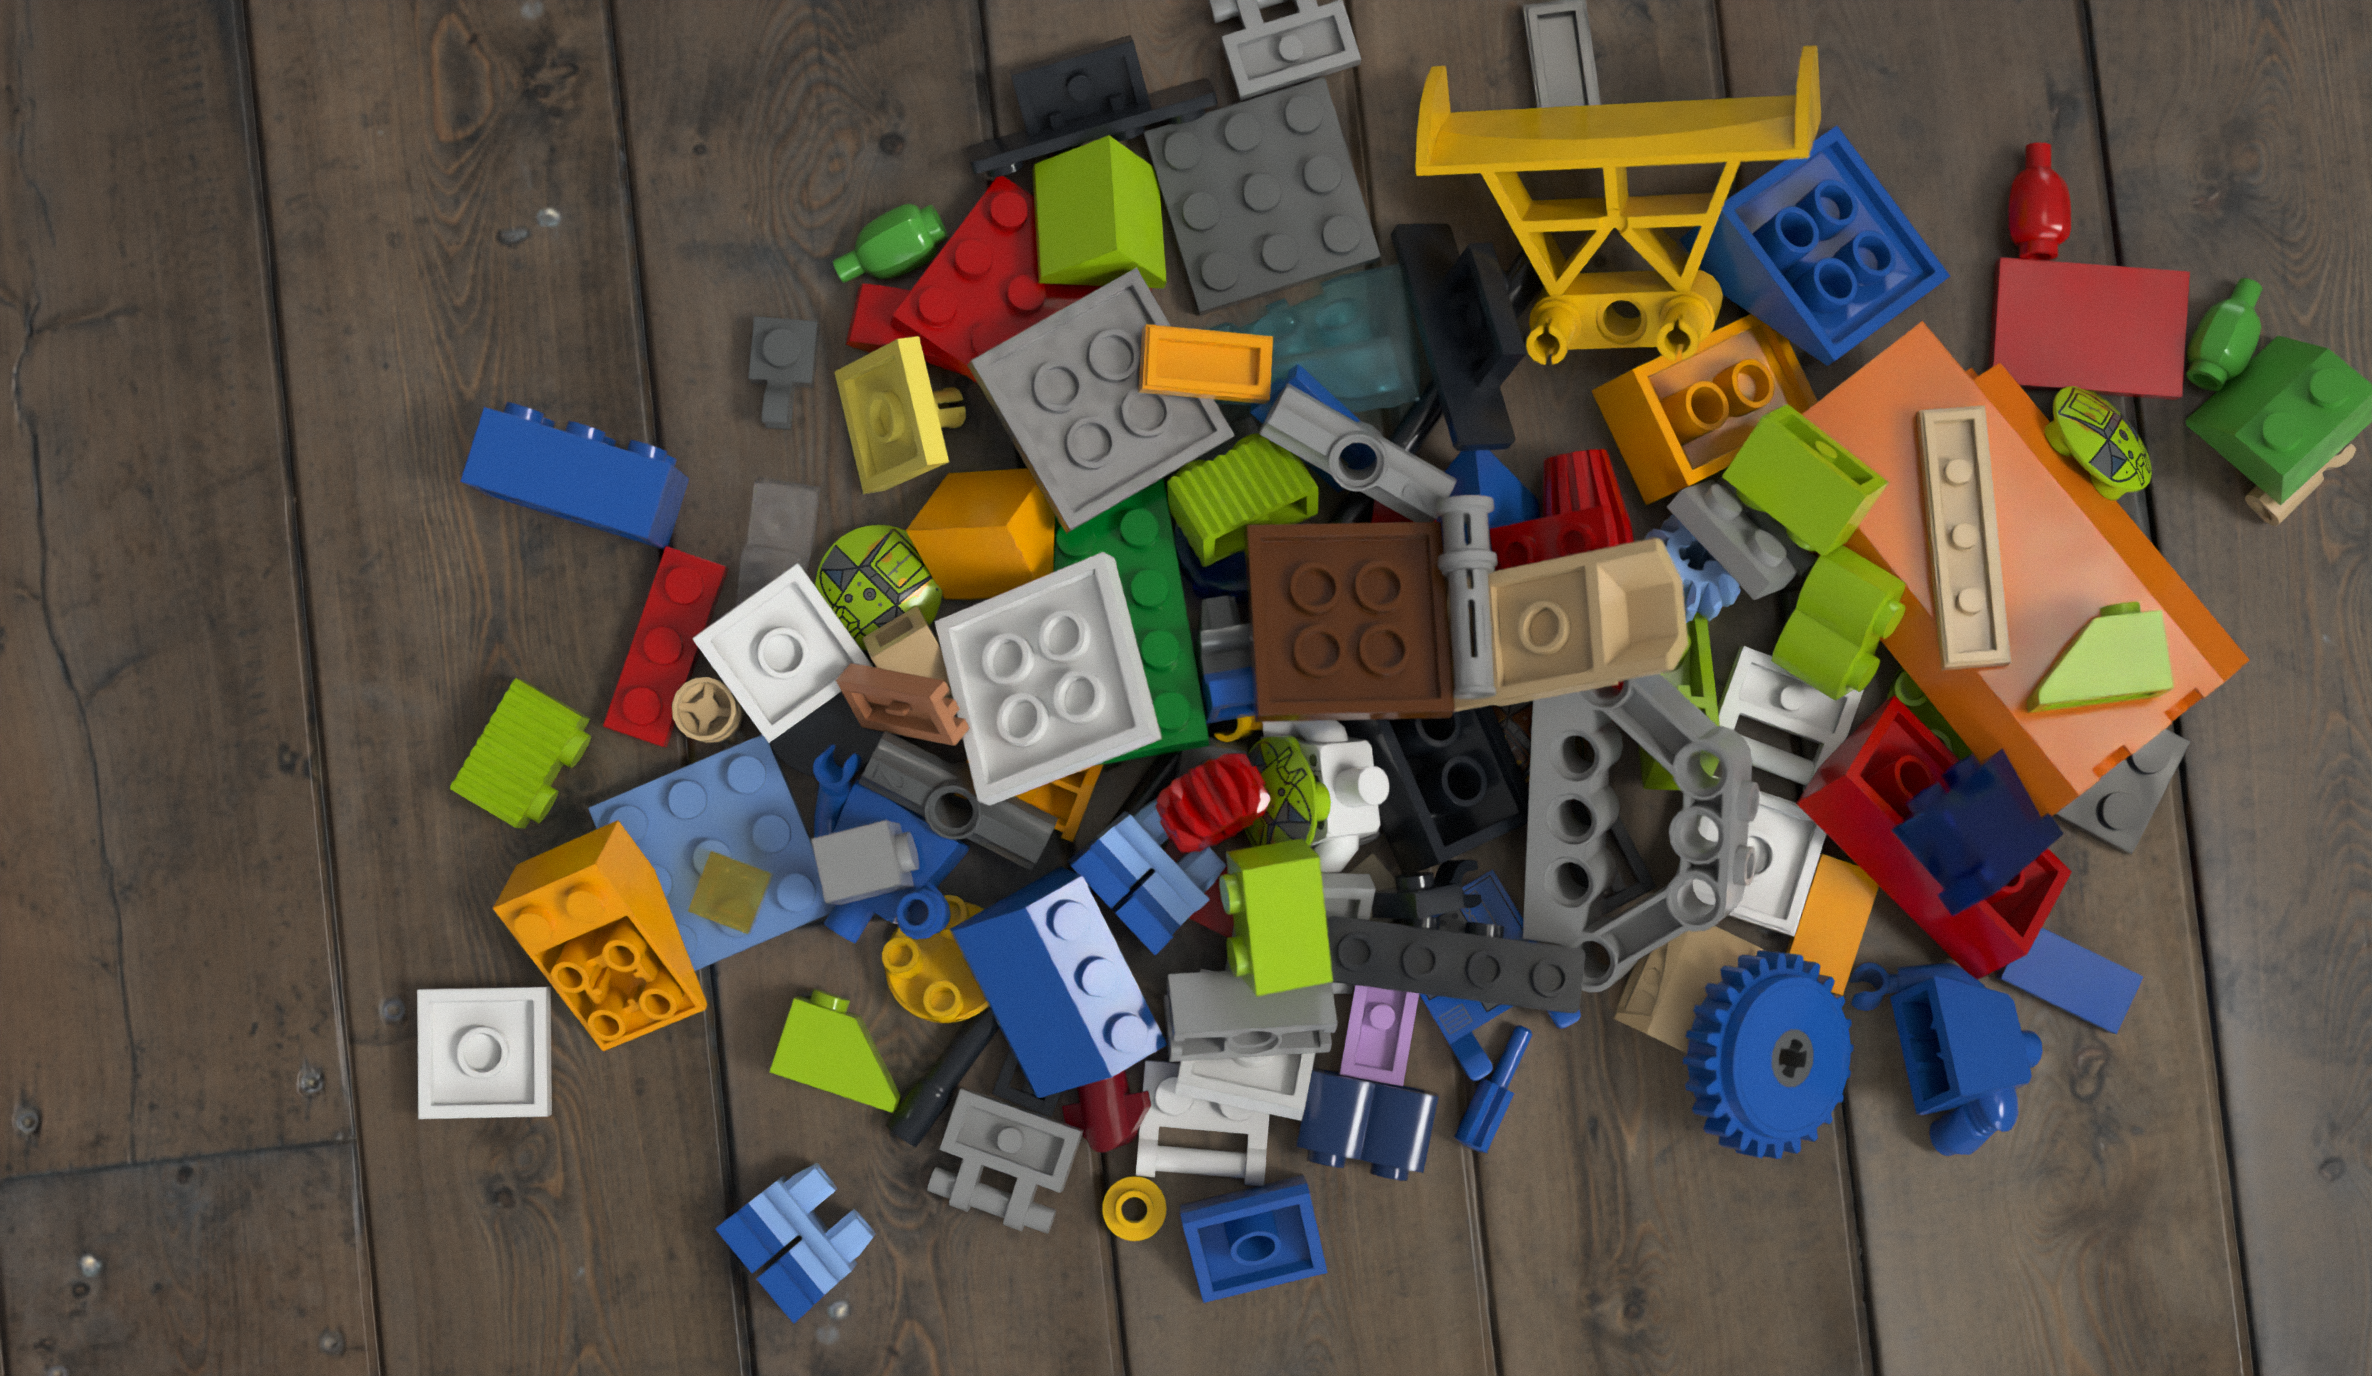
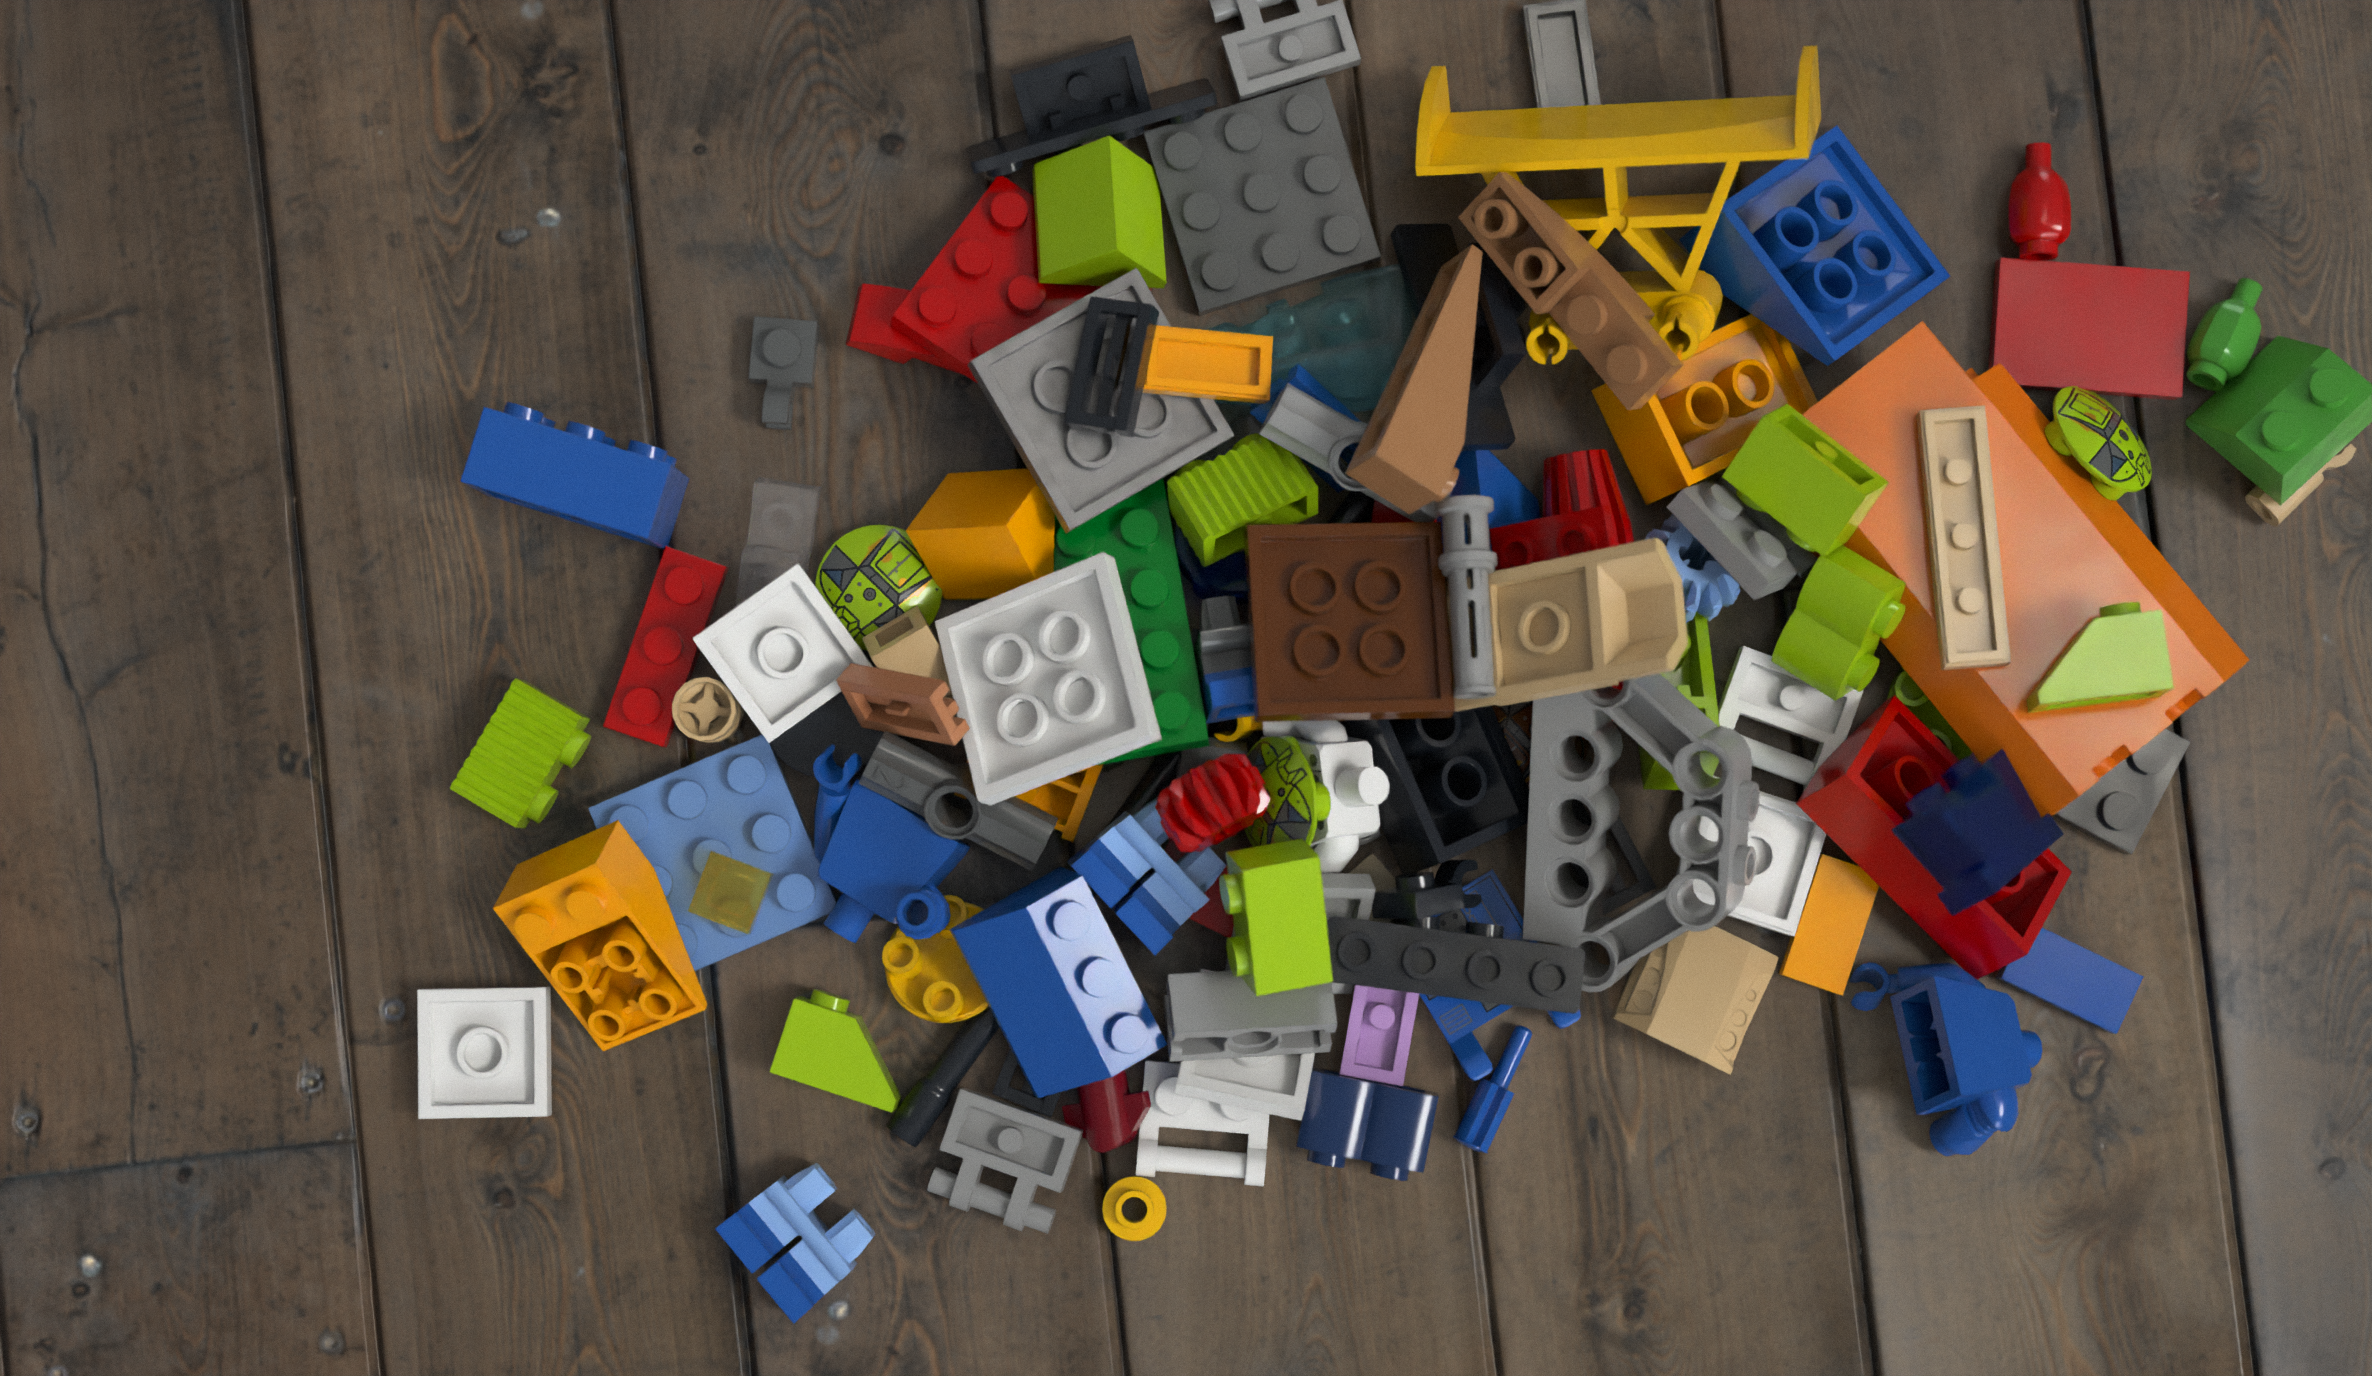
(865, 862): light grey brick -> none
(894, 244): bright green plant -> none
(895, 415): light yellow tile -> none
(1136, 370): none -> black tile
(1253, 1238): blue slope -> none
(1424, 407): none -> medium nougat slope
(1575, 285): none -> medium nougat slope
(1768, 1054): blue gear -> none

